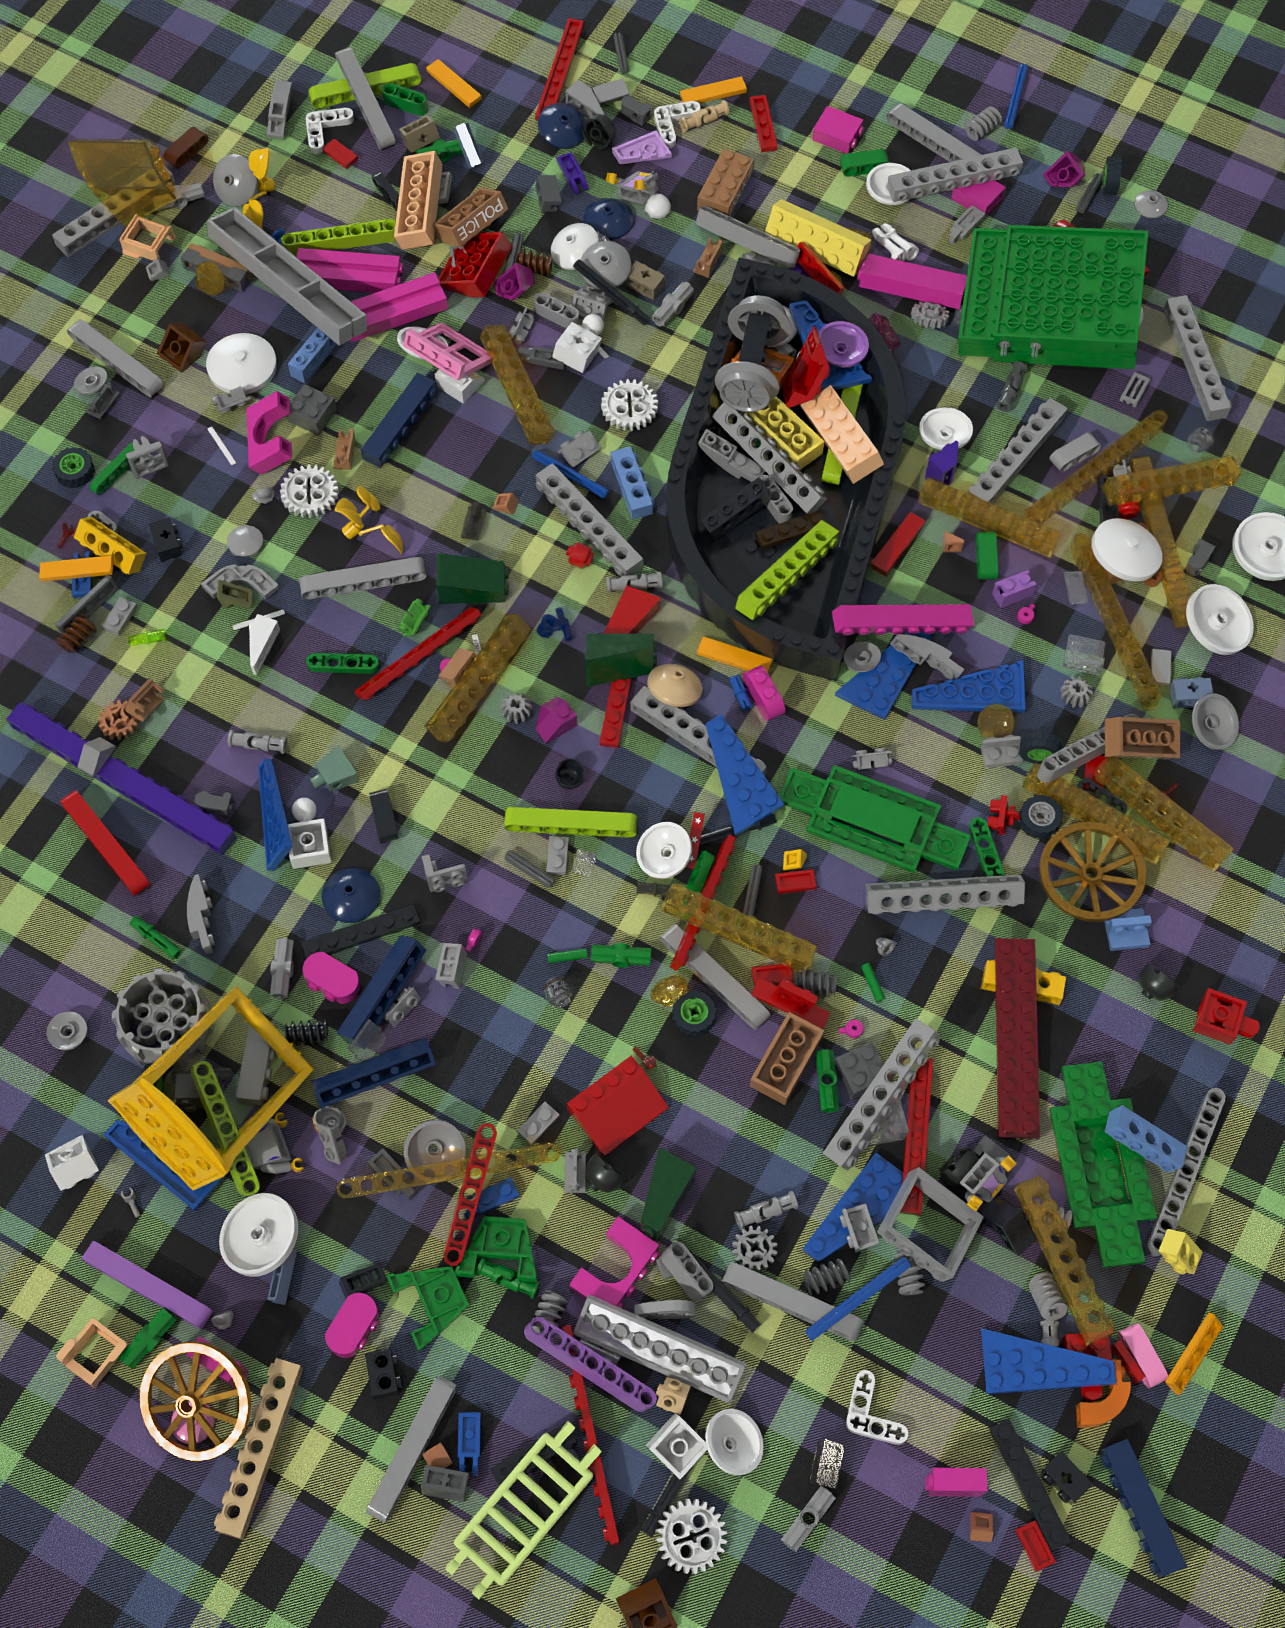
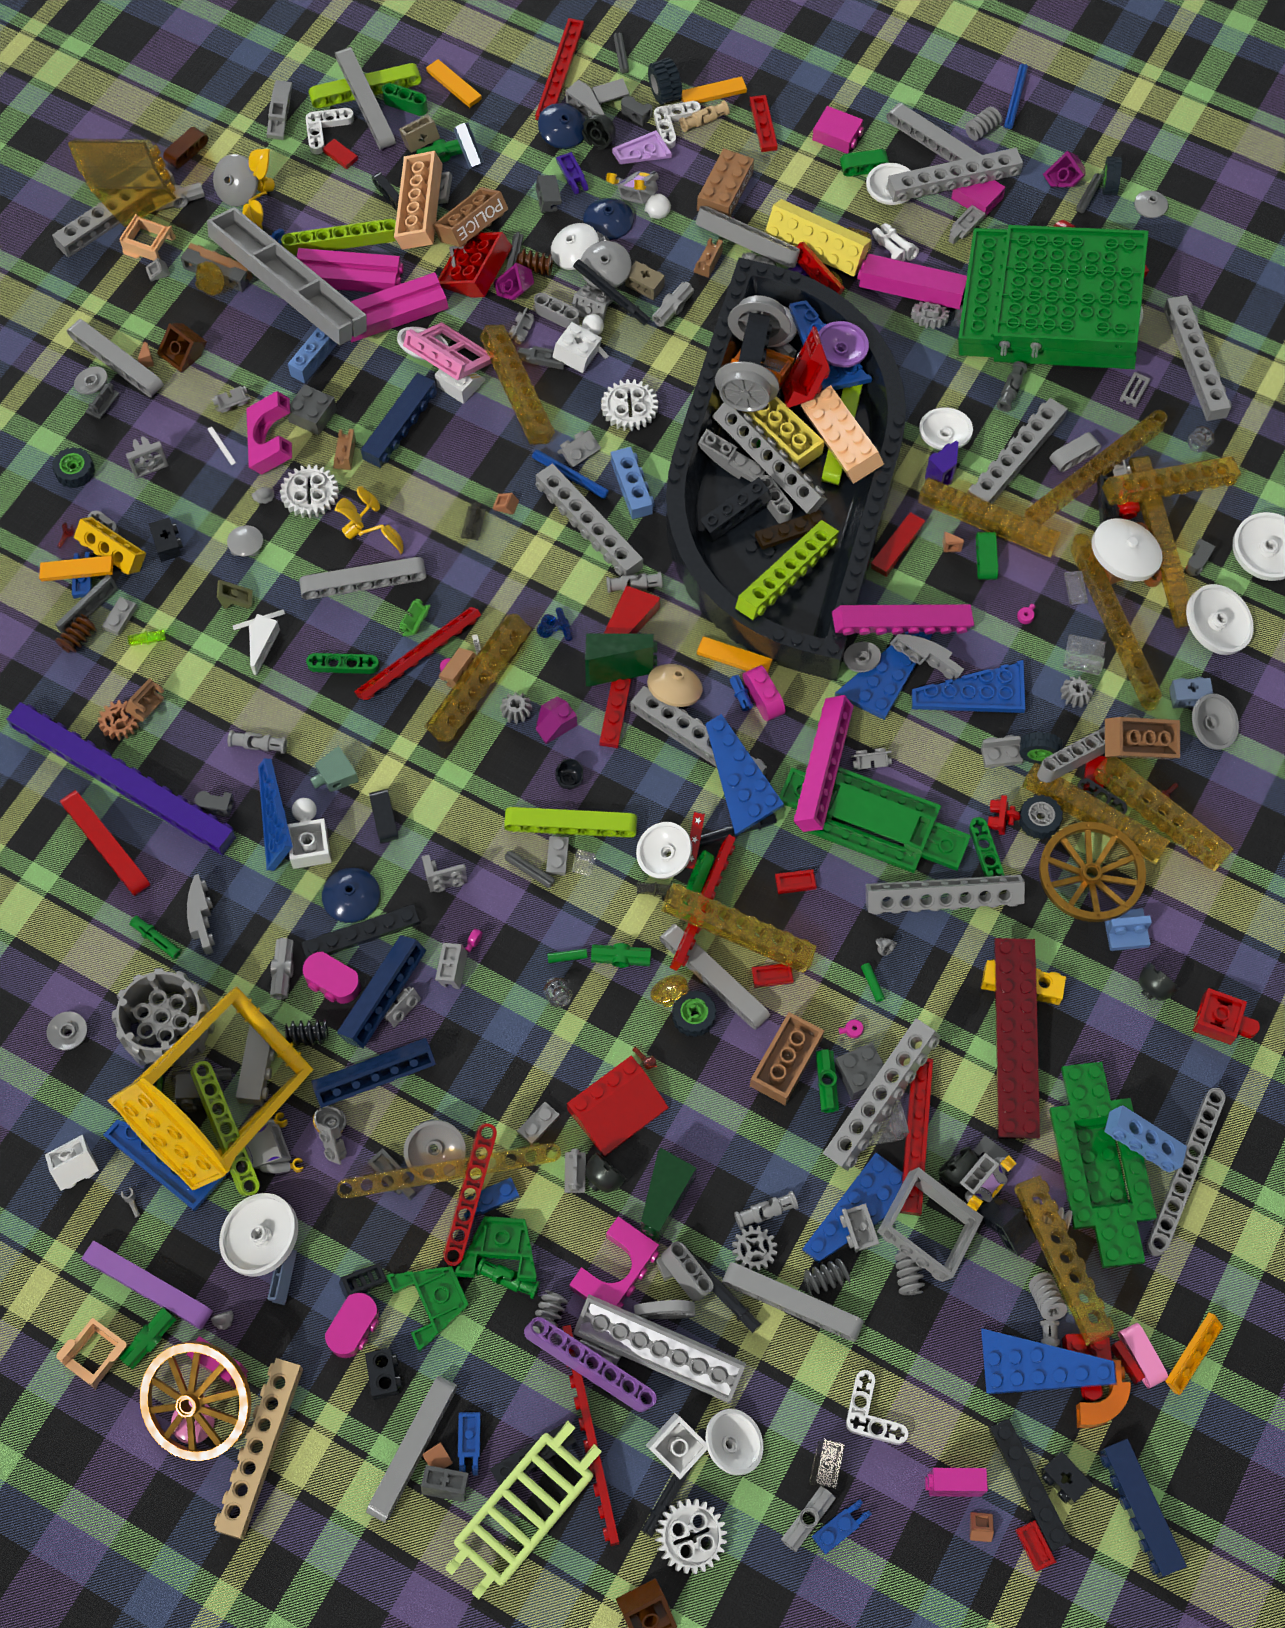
(95, 755): light grey slope -> none
(111, 472): green beam -> none
(145, 356): none -> nougat slope
(242, 362): white dish -> none
(247, 575): light grey plate -> none
(367, 1041): clear piece -> none
(470, 580): dark green slope -> none
(579, 555): red head -> none
(665, 81): none -> black wheel
(672, 1395): tan brick -> none
(752, 890): dark grey axle -> none
(791, 999): red bracket -> none
(794, 859): yellow slope -> none
(817, 982): dark grey piece -> none
(823, 764): none -> dark pink brick
(839, 1528): none -> blue hinge
(857, 1298): blue axle -> none
(884, 327): clear pink brick -> none
(995, 721): clear yellow dish -> none
(1014, 589): medium lavender brick -> none
(1161, 666): light grey tile -> none
(1180, 1252): light yellow brick -> none

